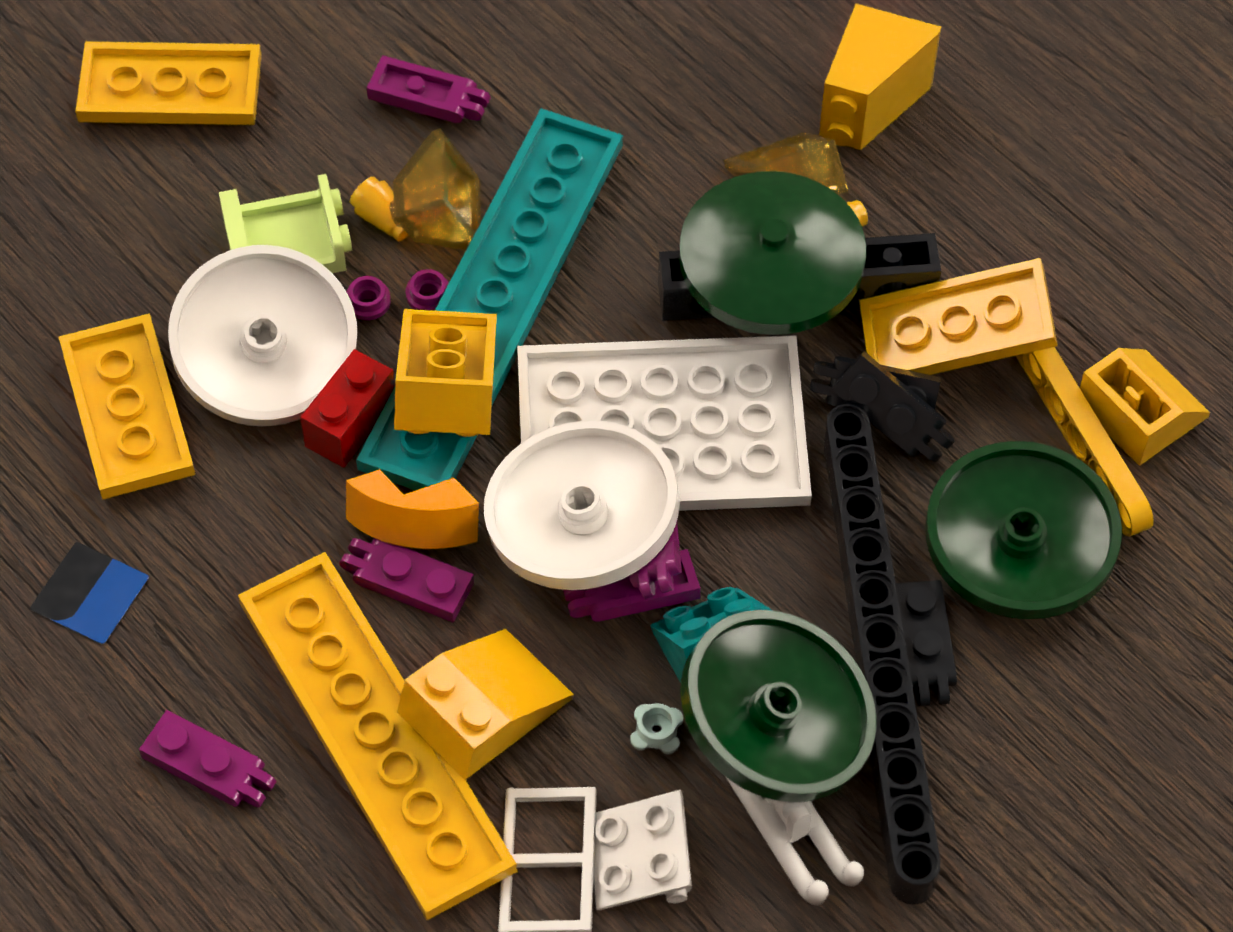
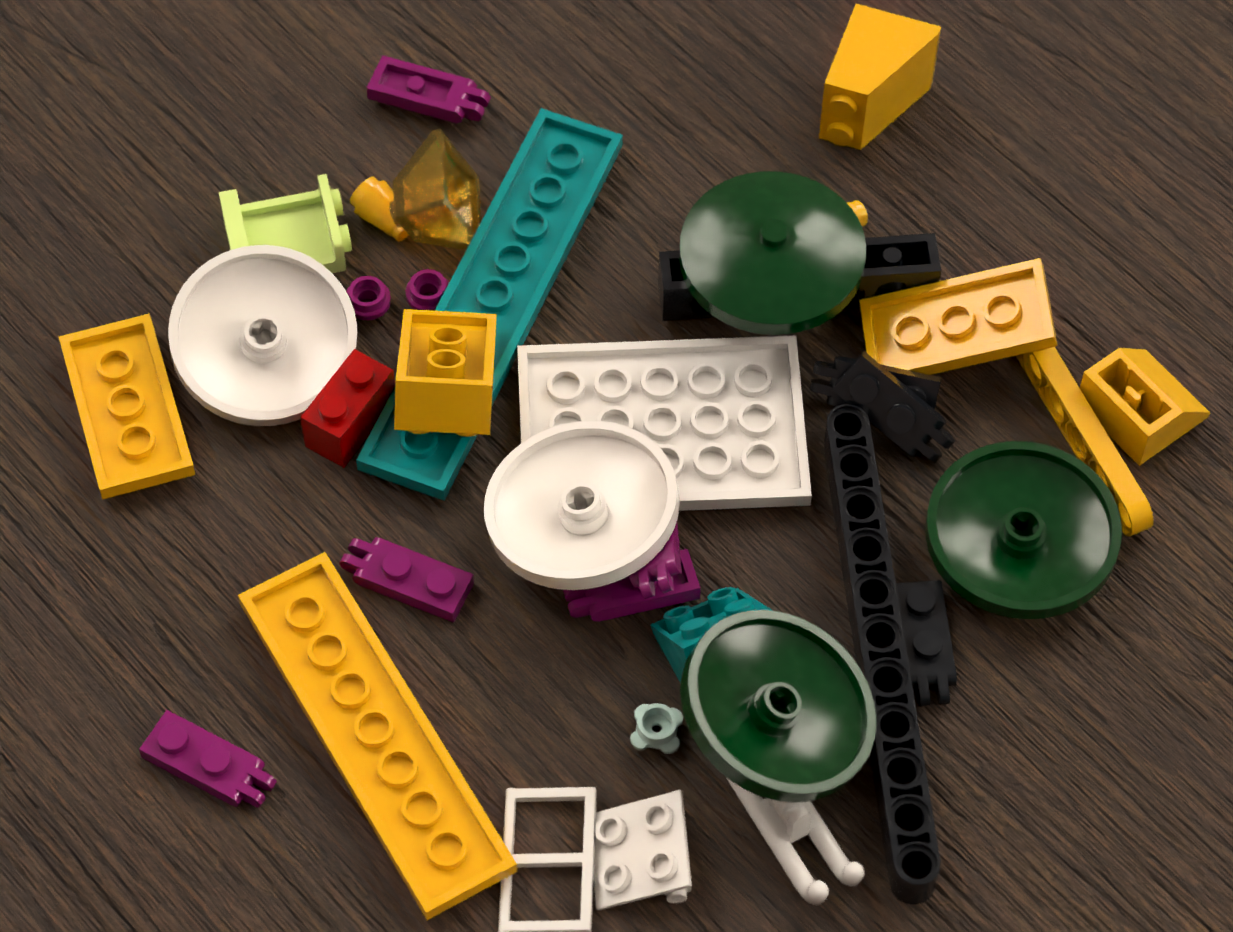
(89, 593): sticker -> none
(169, 83): yellow plate -> none
(423, 519): light orange brick -> none
(480, 700): yellow slope -> none
(797, 154): clear yellow slope -> none

